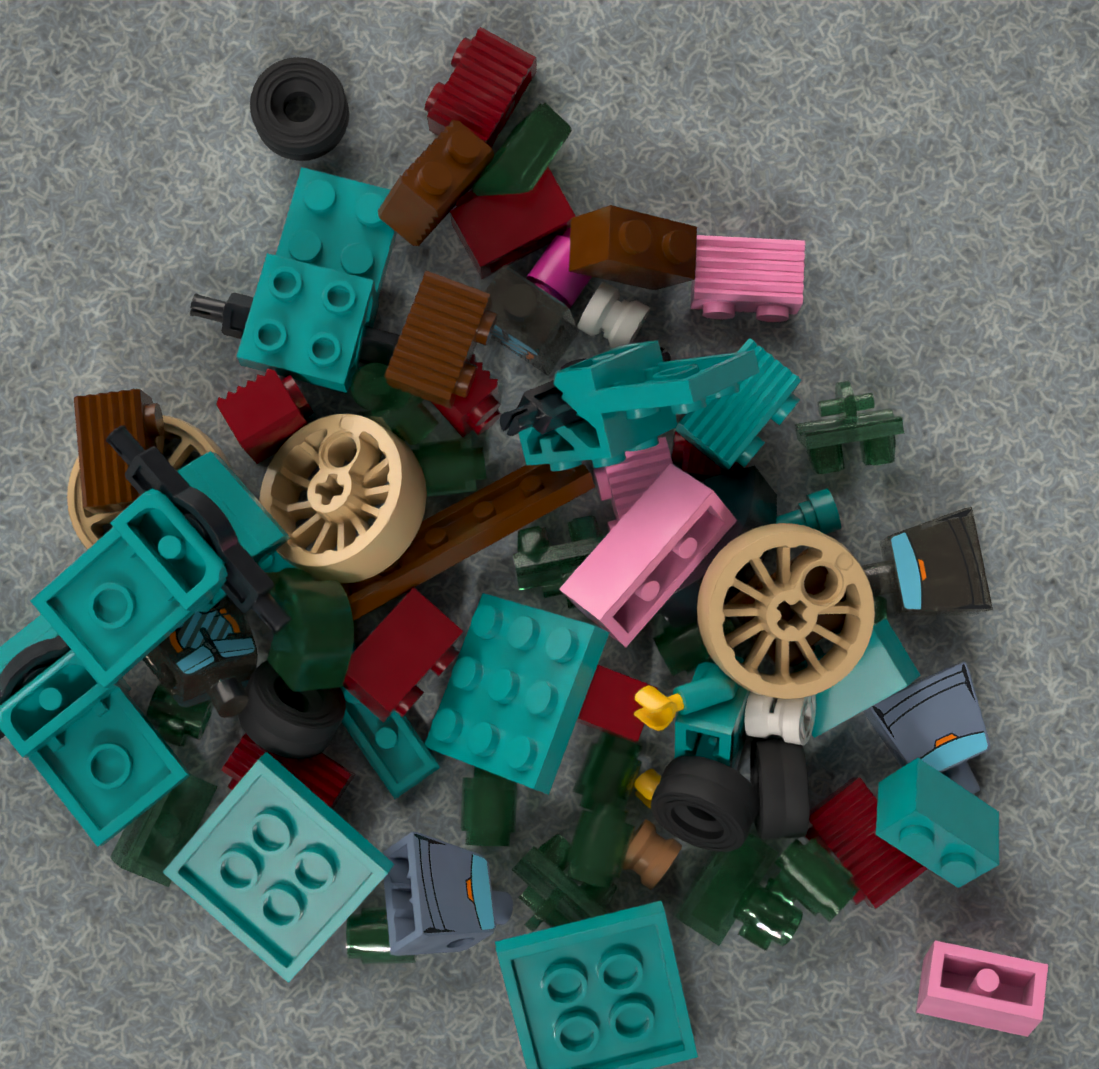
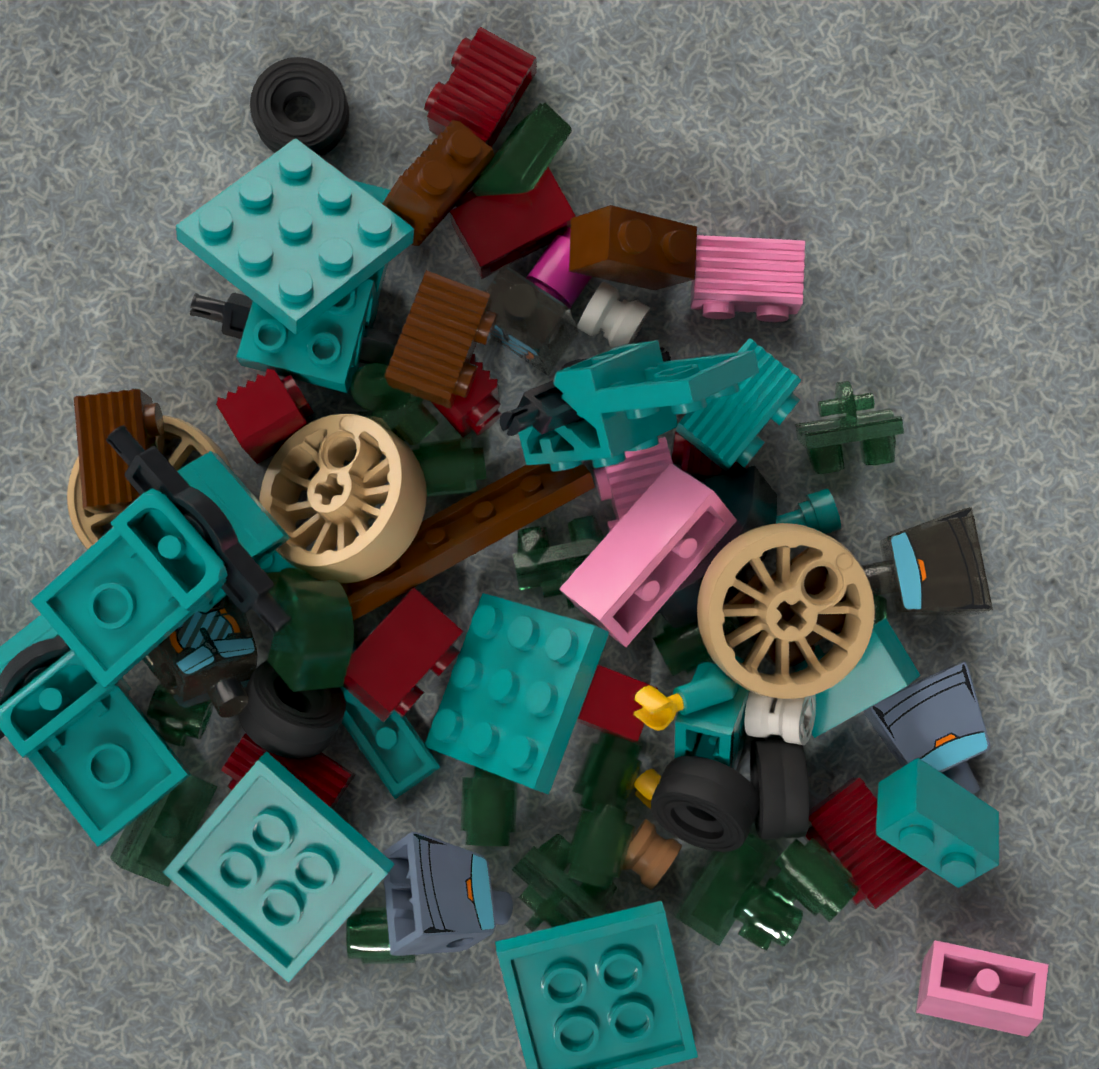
(295, 235): none -> teal plate

